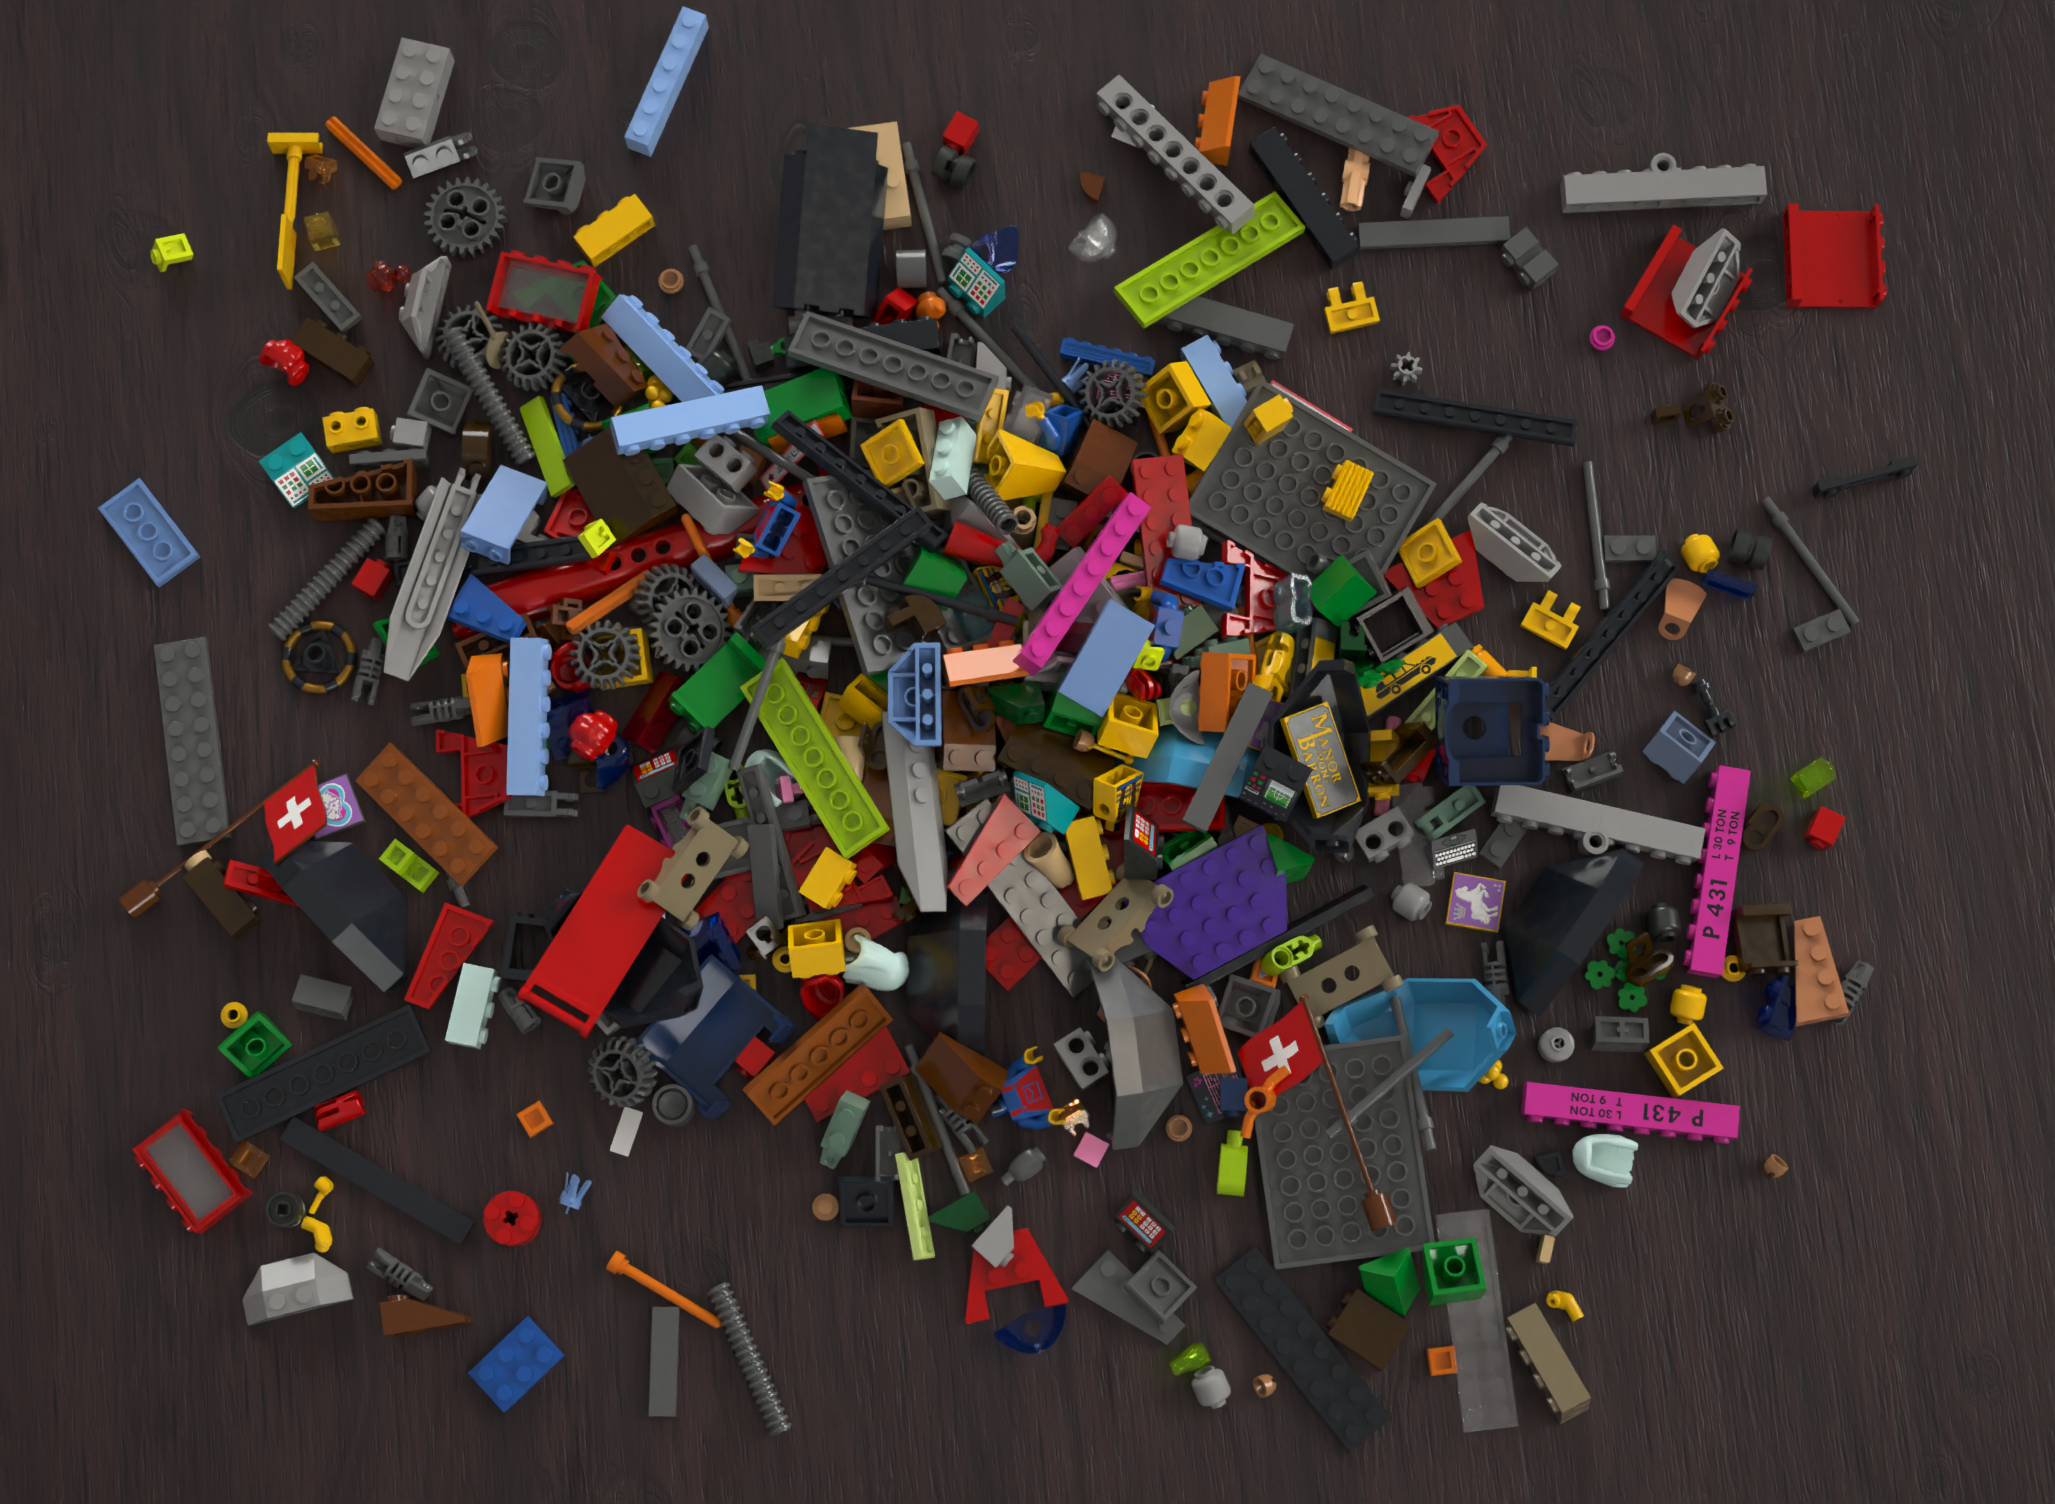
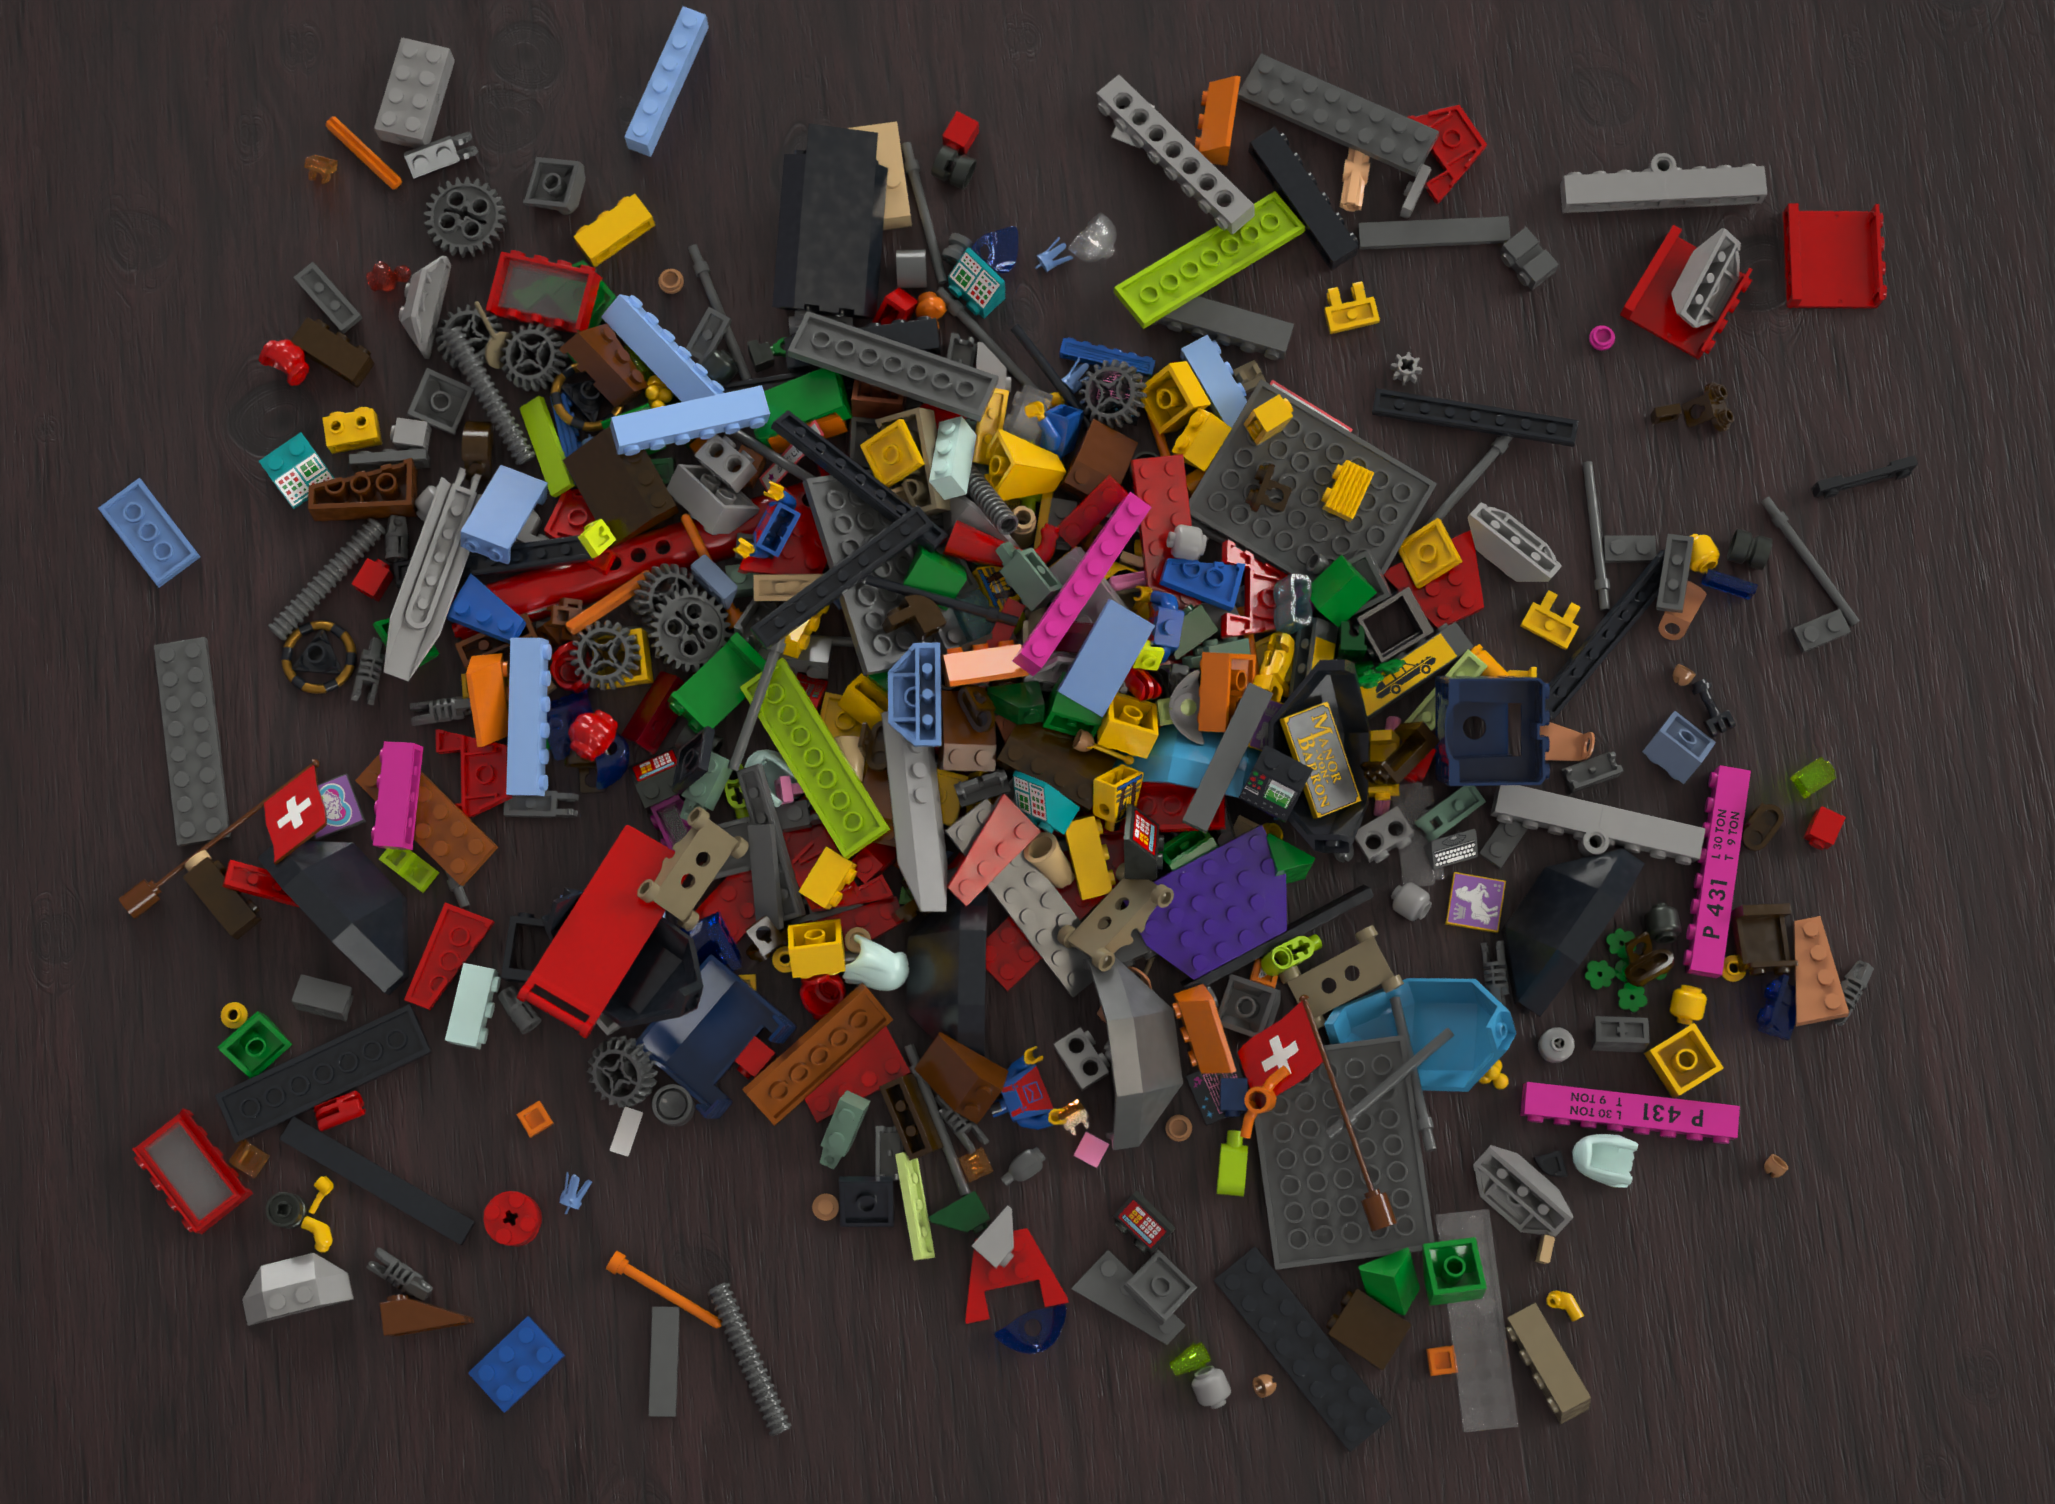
(170, 251): neon yellow bracket -> none
(294, 146): yellow piece -> none
(321, 231): clear yellow brick -> none
(397, 795): none -> dark pink brick
(687, 453): bright green tile -> none
(1046, 258): none -> medium blue piece
(1092, 185): reddish brown tile -> none
(1258, 496): none -> dark brown bracket
(1675, 573): none -> dark grey plate

